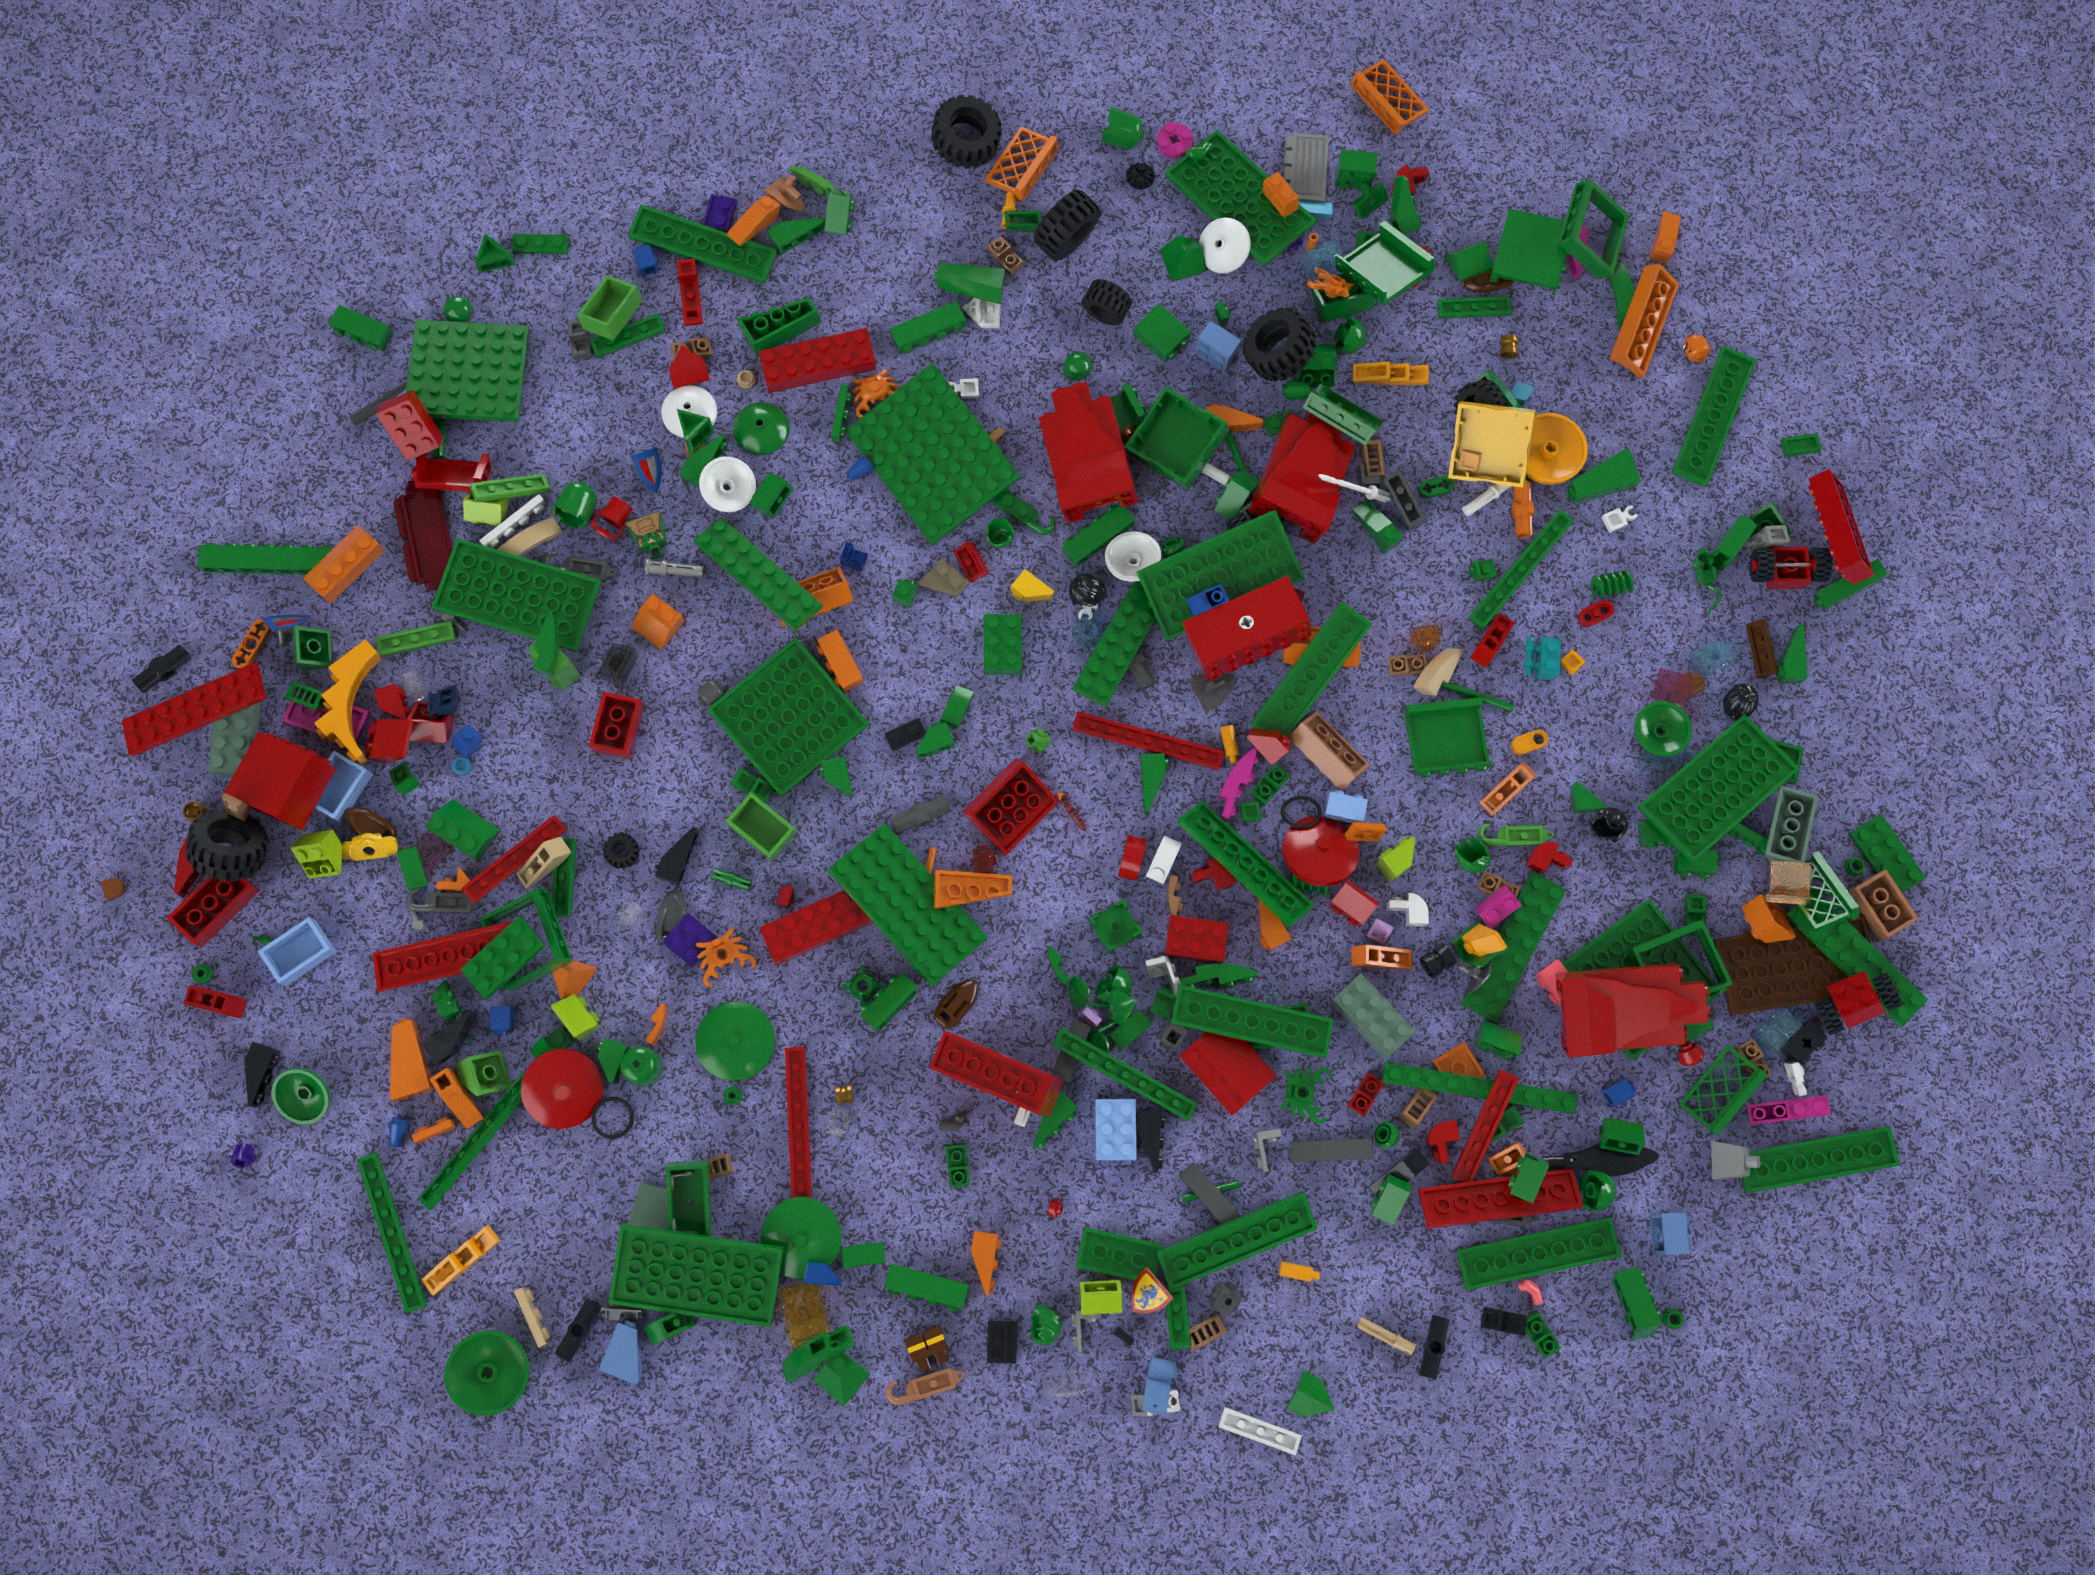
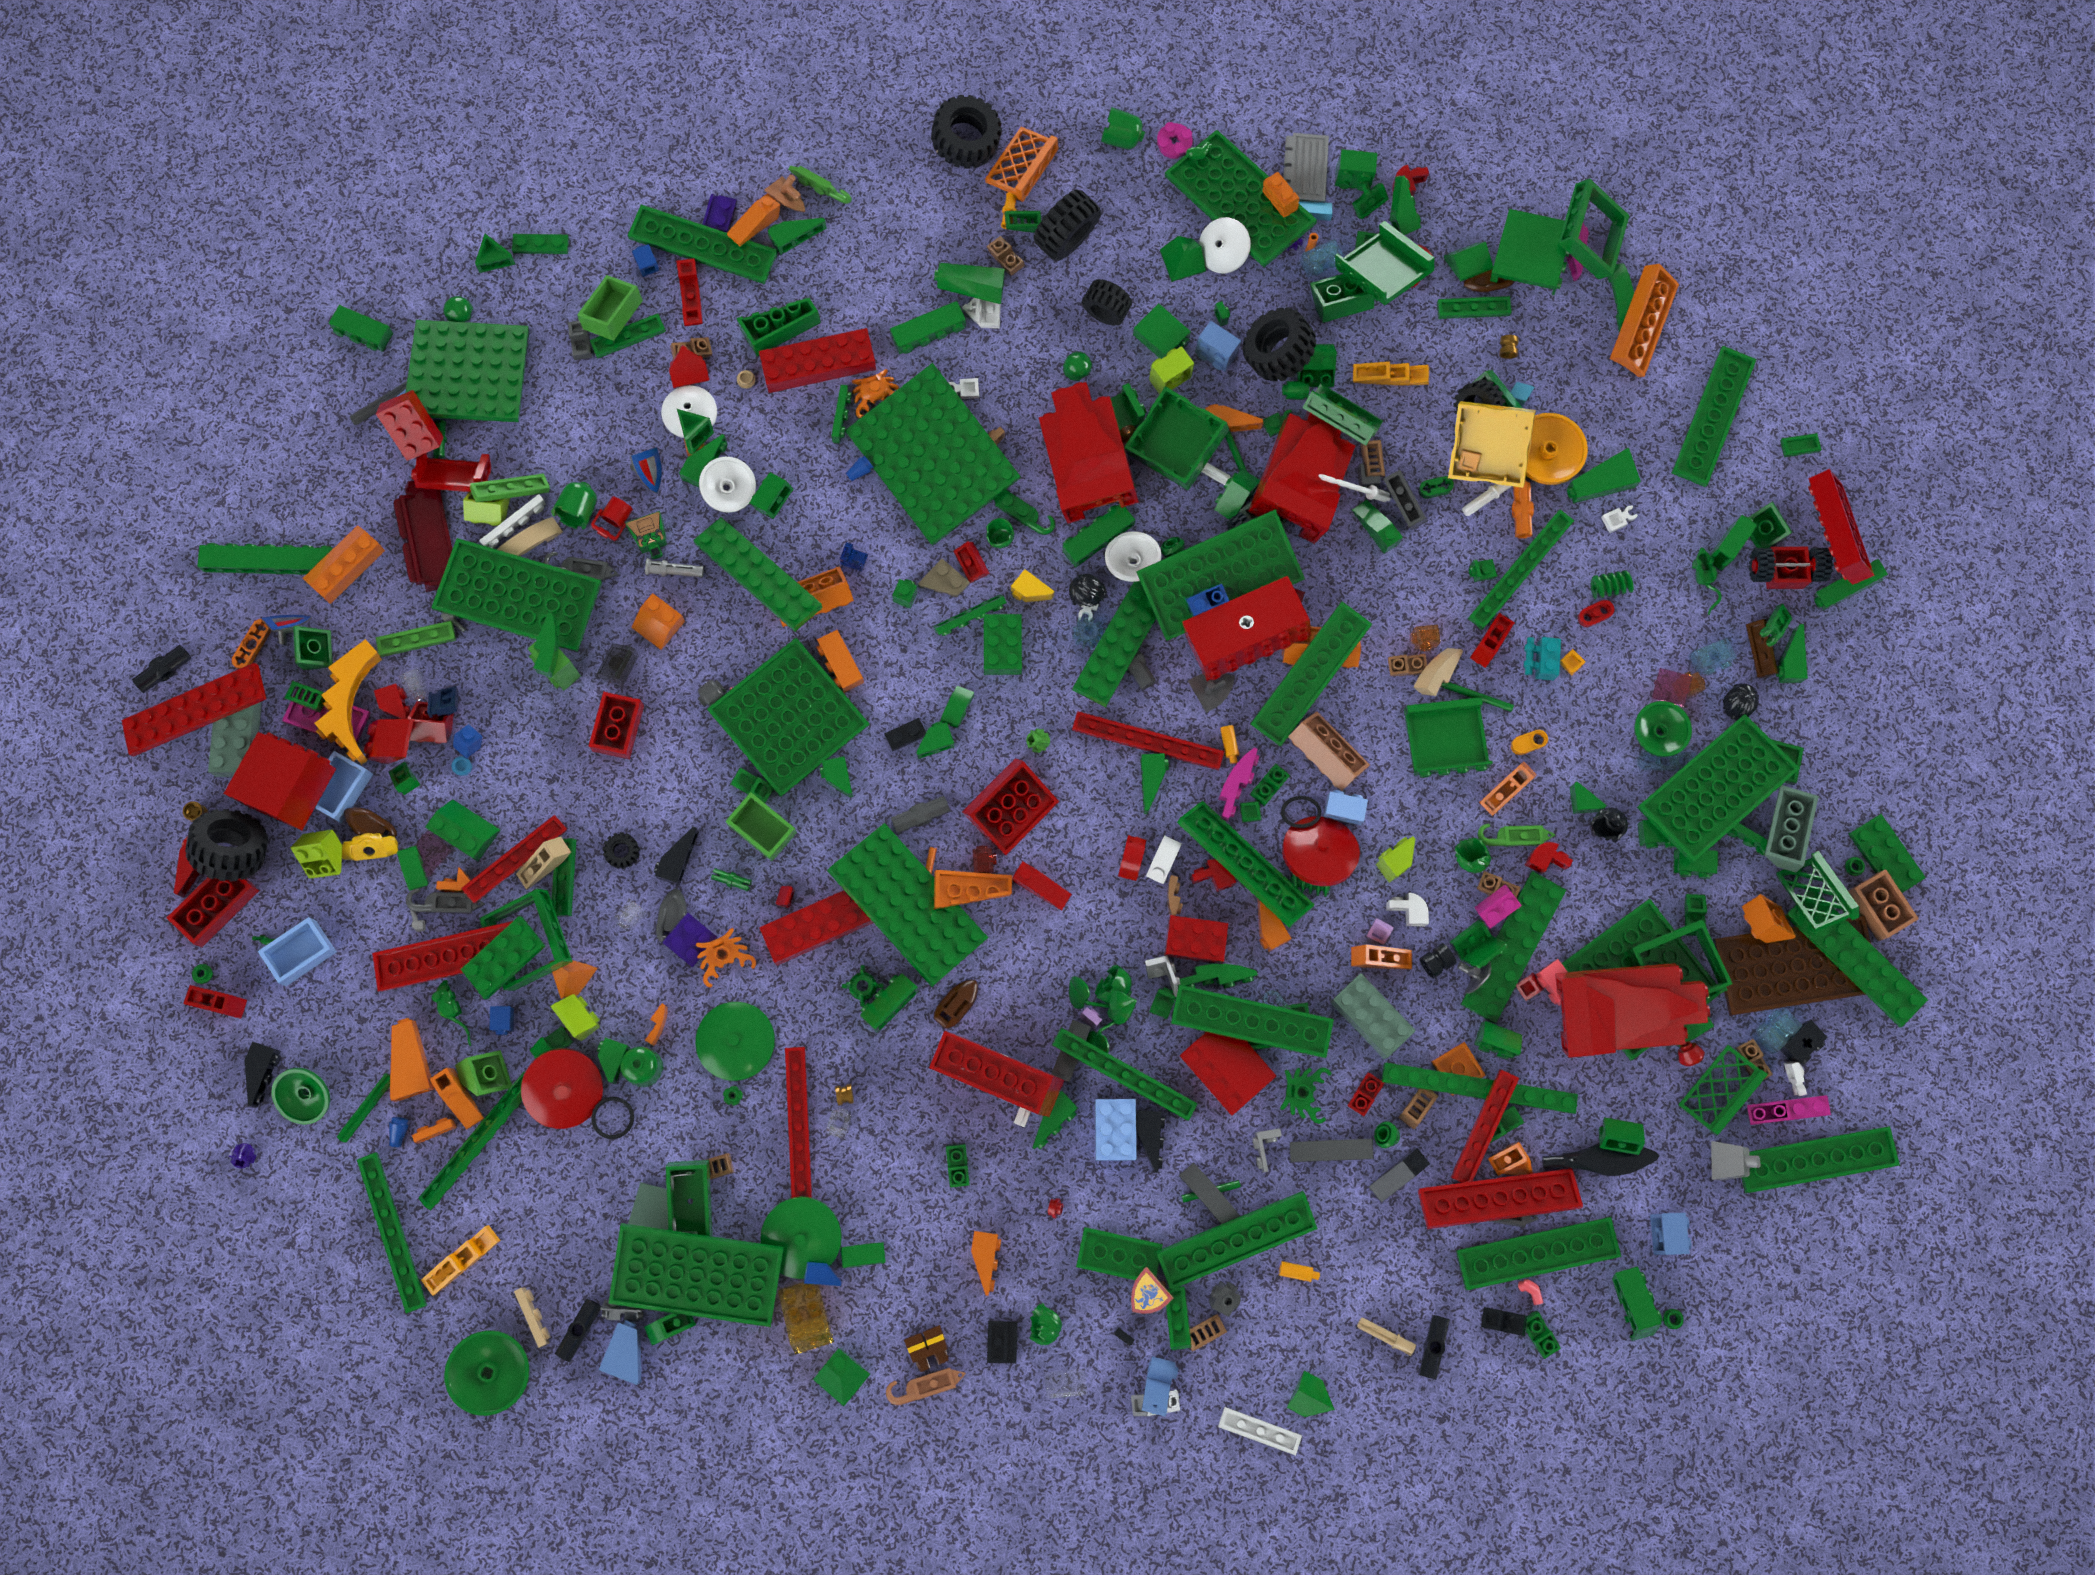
(113, 888): dark orange tile -> none
(236, 807): medium nougat slope -> none
(364, 1109): none -> green axle
(449, 1041): black slope -> none
(763, 438): green dish -> none
(815, 1351): green slope -> none
(839, 213): green brick -> none
(926, 1286): green brick -> none
(954, 1124): dark grey arm -> none
(963, 618): none -> green plate
(1041, 886): none -> red slope
(1055, 960): green slope -> none
(1071, 811): clear red piece -> none
(1076, 1323): light grey bracket -> none
(1100, 1297): lime slope -> none
(1115, 926): green panel -> none
(1129, 1030): green slope -> none
(1139, 182): black gear -> none
(1171, 370): none -> lime brick
(1174, 1040): dark grey brick -> none
(1269, 743): slope -> none
(1331, 284): orange animal -> none
(1352, 335): green cylinder -> none
(1353, 904): slope -> none
(1365, 832): orange plate -> none
(1379, 102): orange fence -> none
(1390, 1199): green brick -> none
(1438, 1136): red brick -> none
(1483, 941): light orange slope -> none
(1528, 1177): green brick -> none
(1529, 987): none -> red slope
(1598, 1190): green cylinder -> none
(1619, 1092): blue brick -> none
(1665, 237): orange slope -> none
(1696, 348): orange head -> none
(1769, 536): light grey bracket -> none
(1776, 625): none -> green hinge
(1789, 882): clear orange bracket -> none
(1857, 1001): red brick -> none

